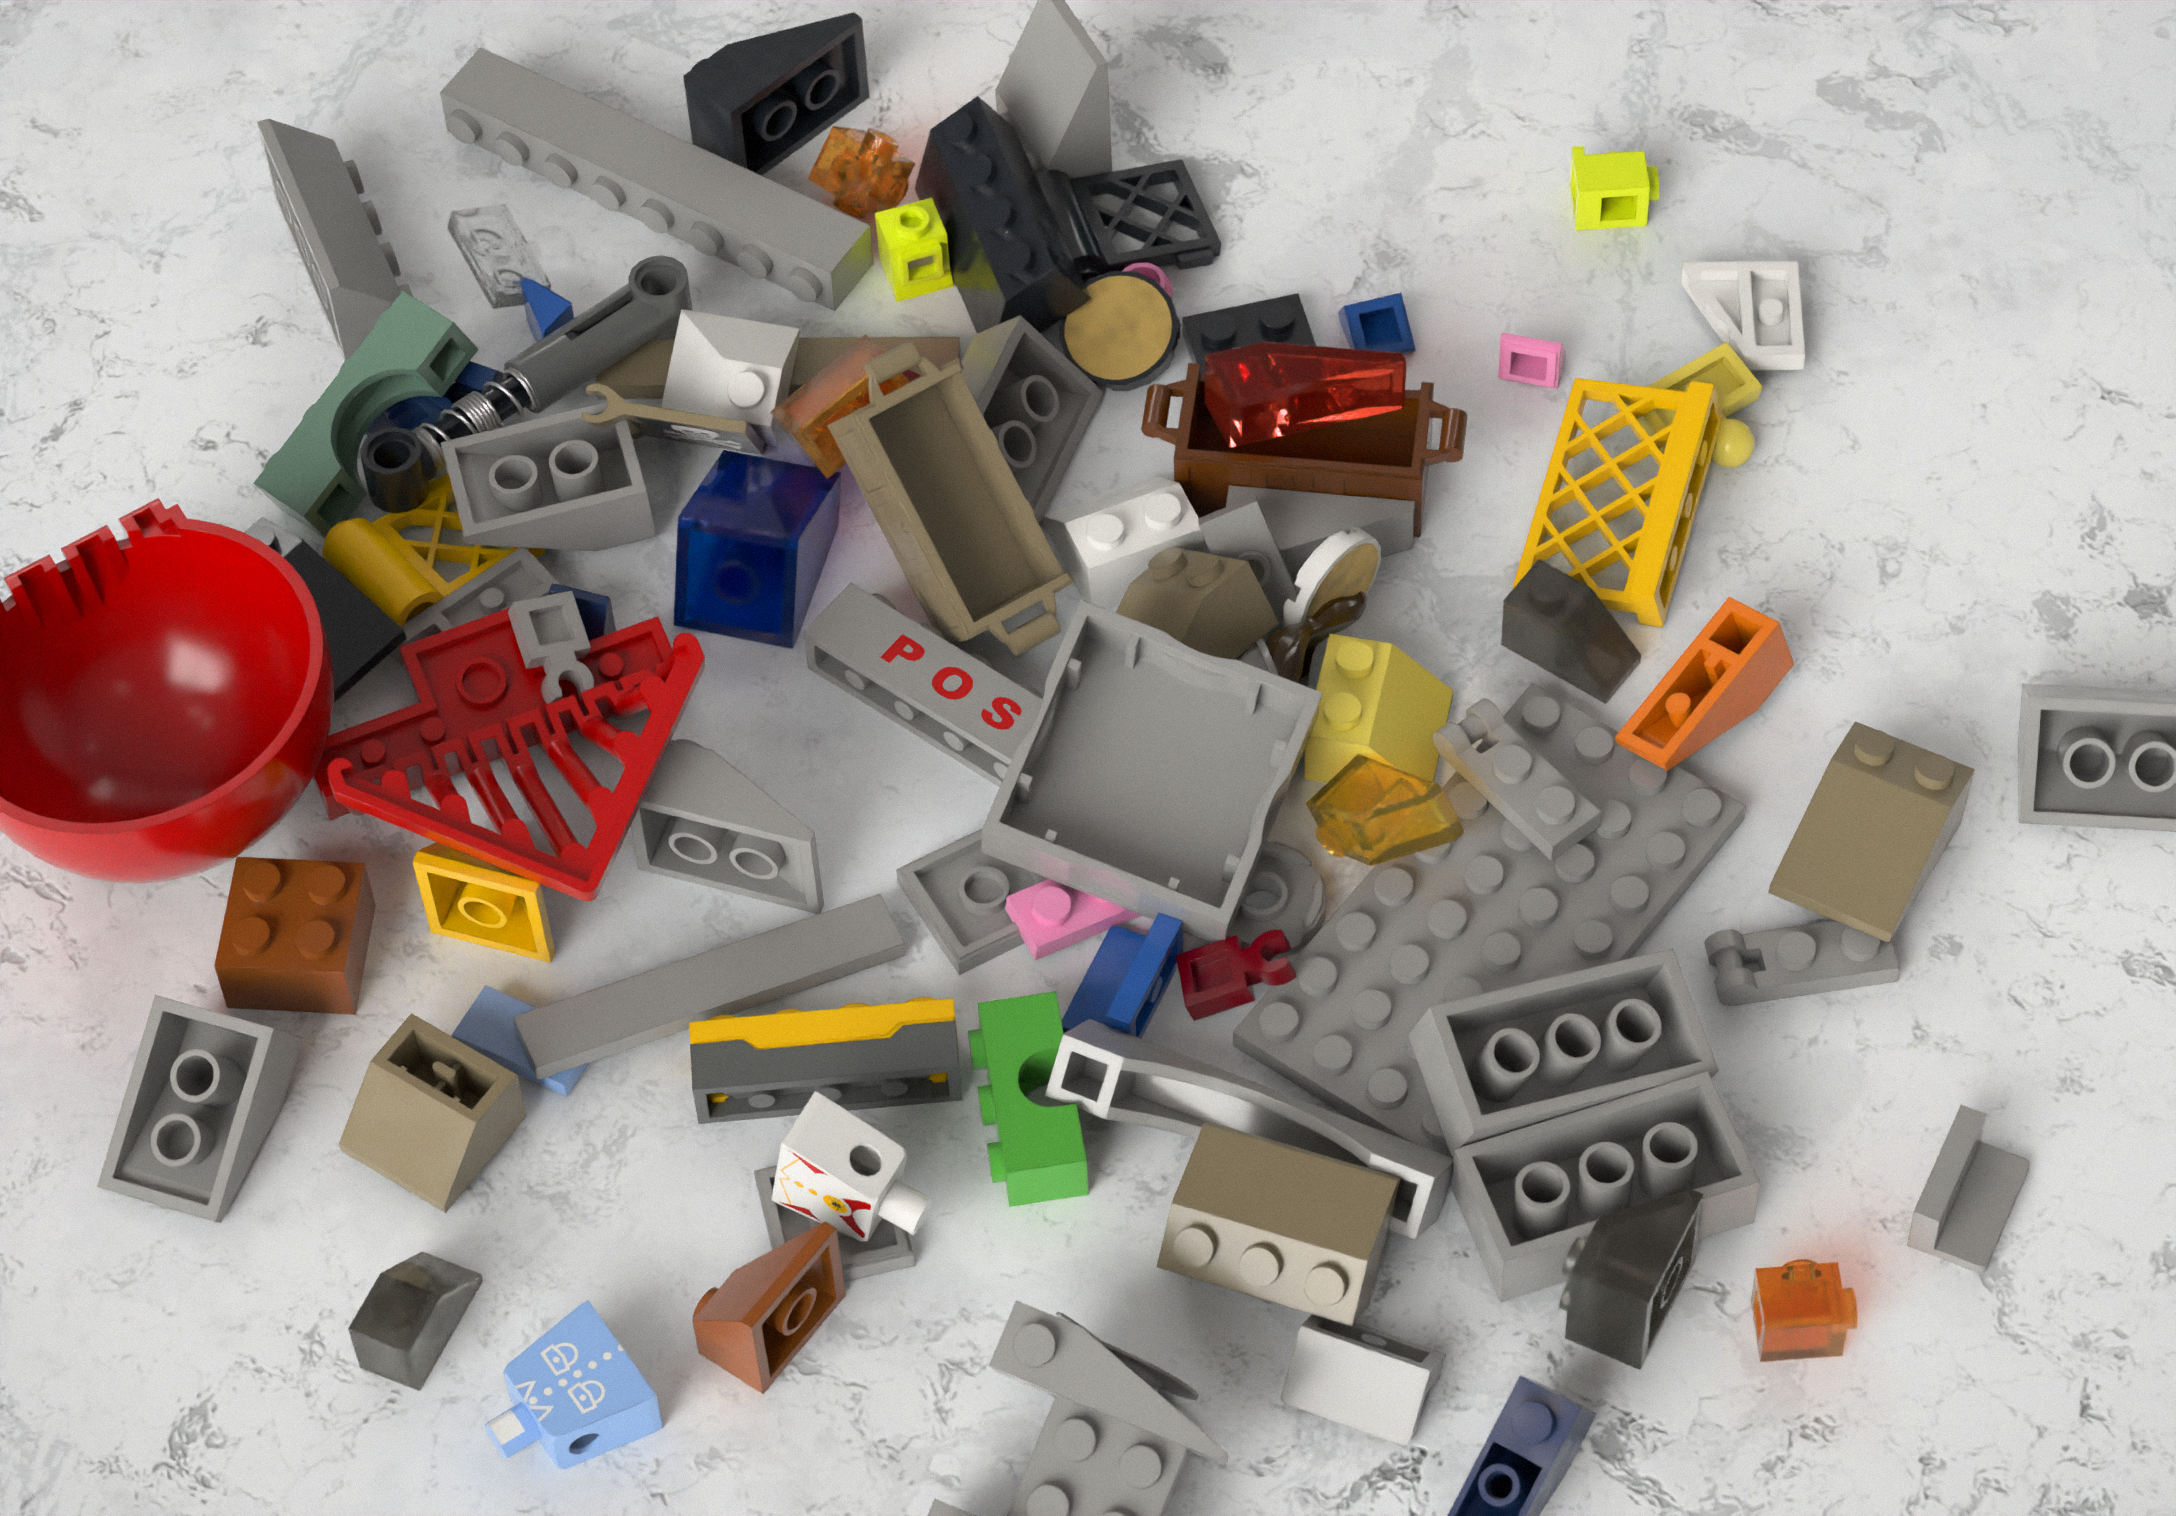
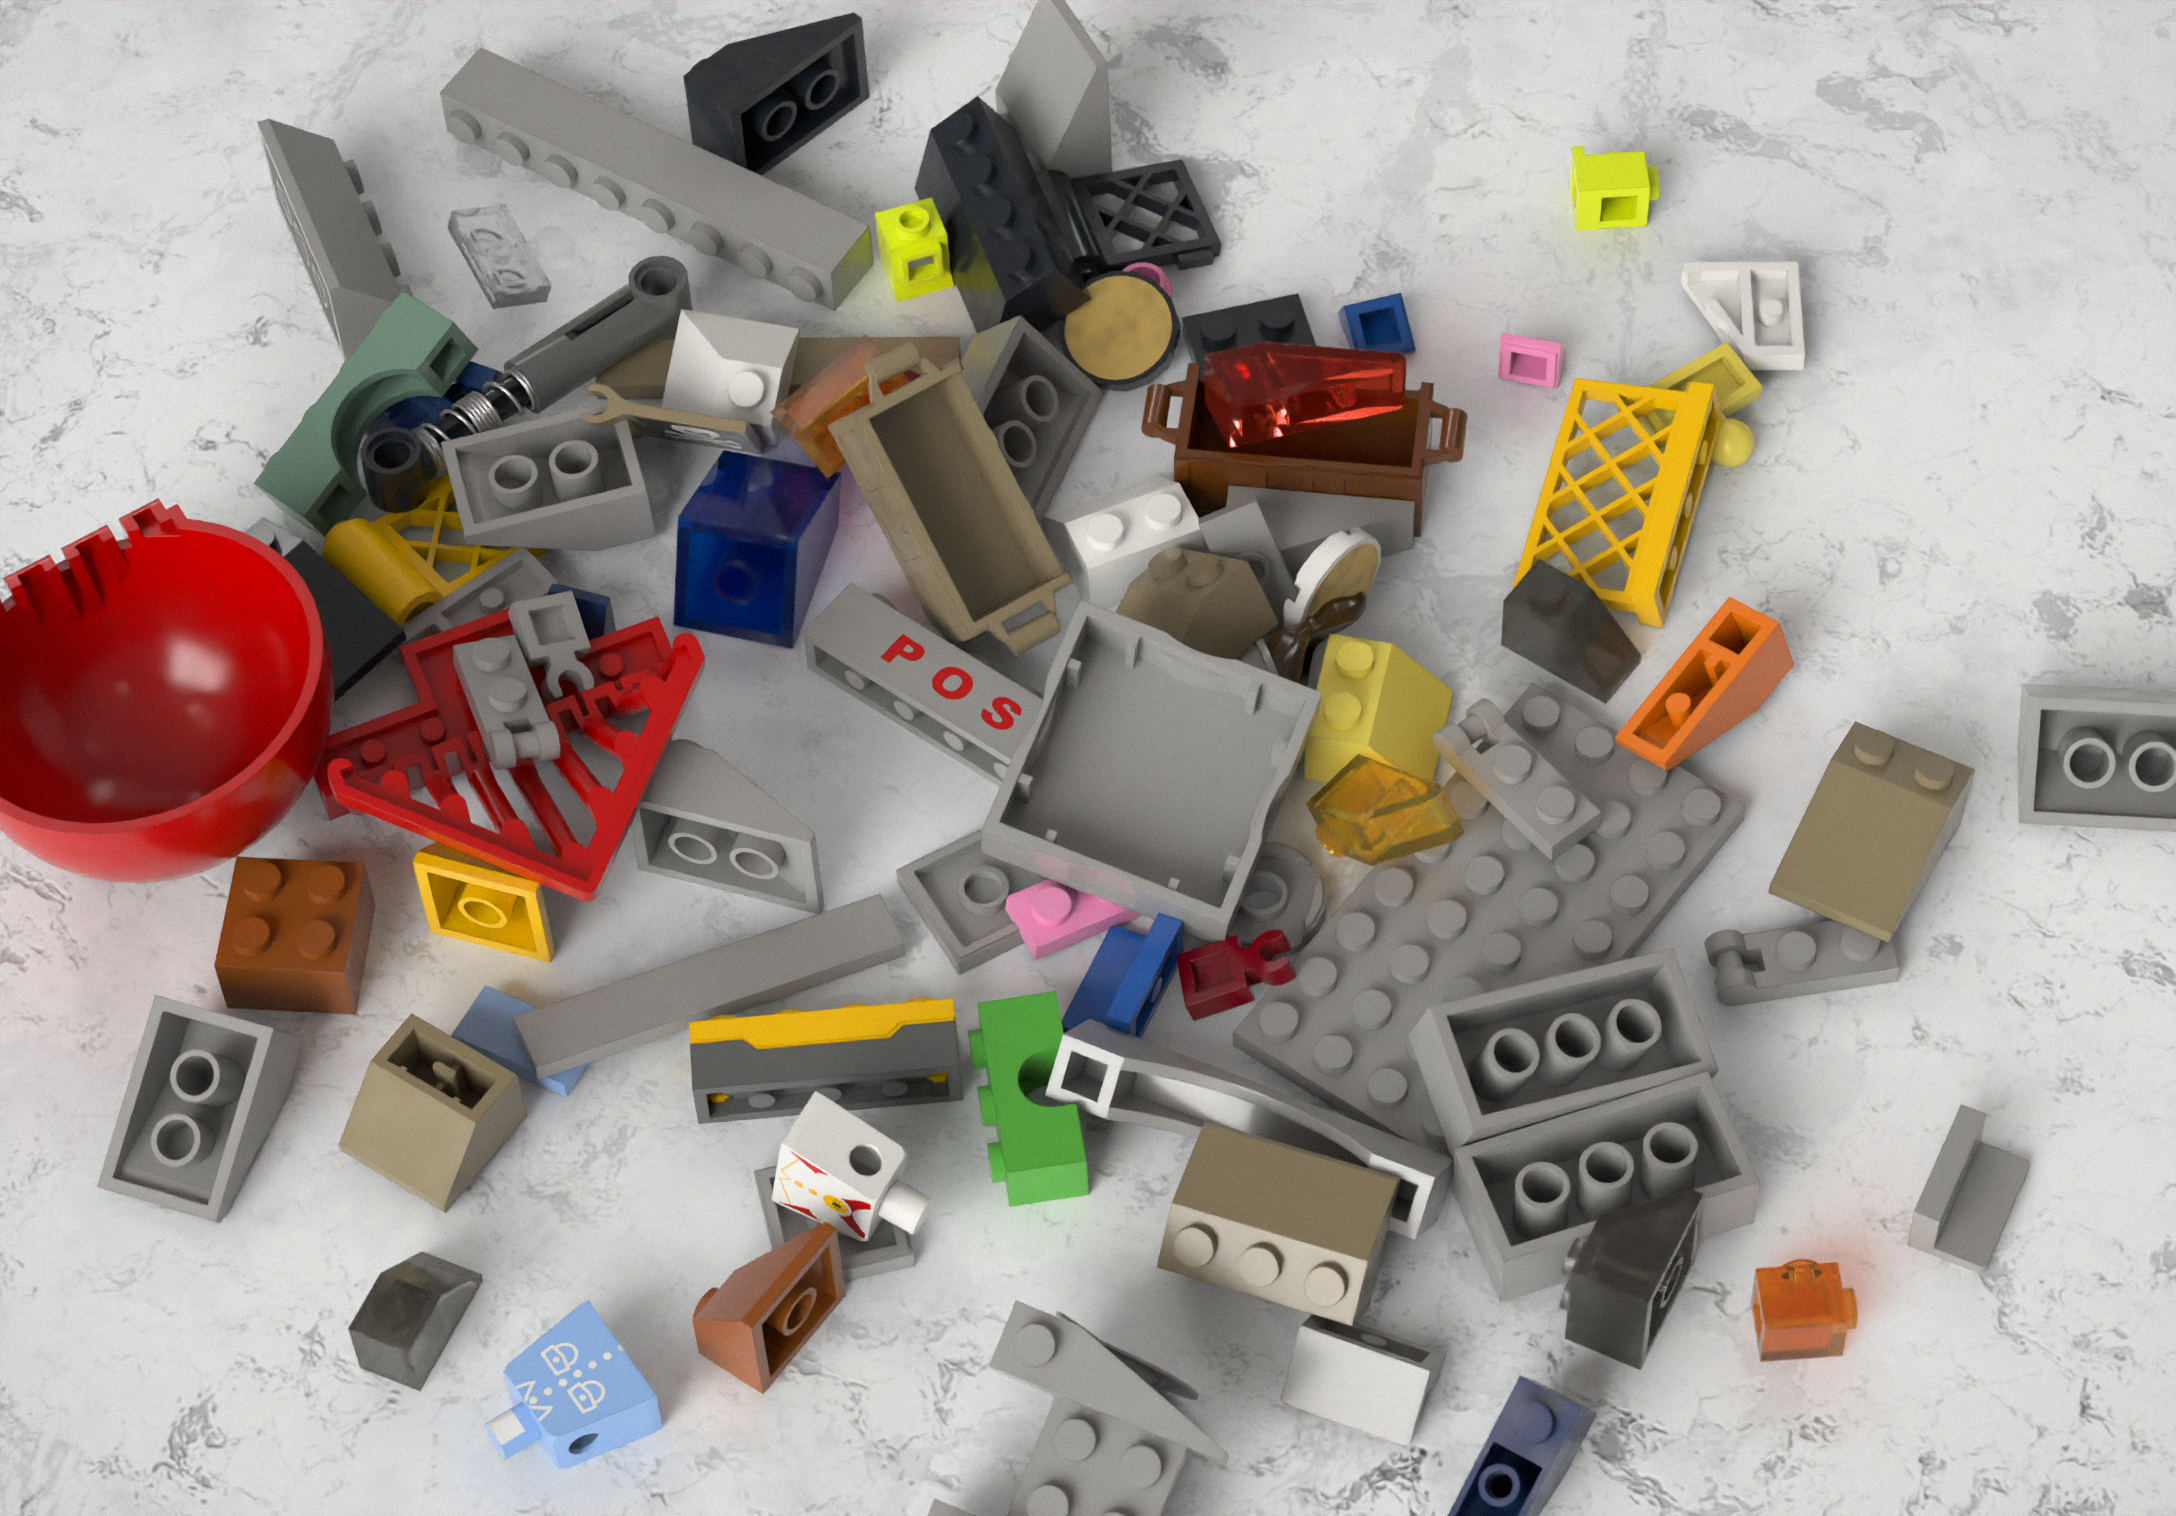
(505, 701): none -> light grey plate
(544, 308): blue slope -> none
(862, 171): clear orange brick -> none

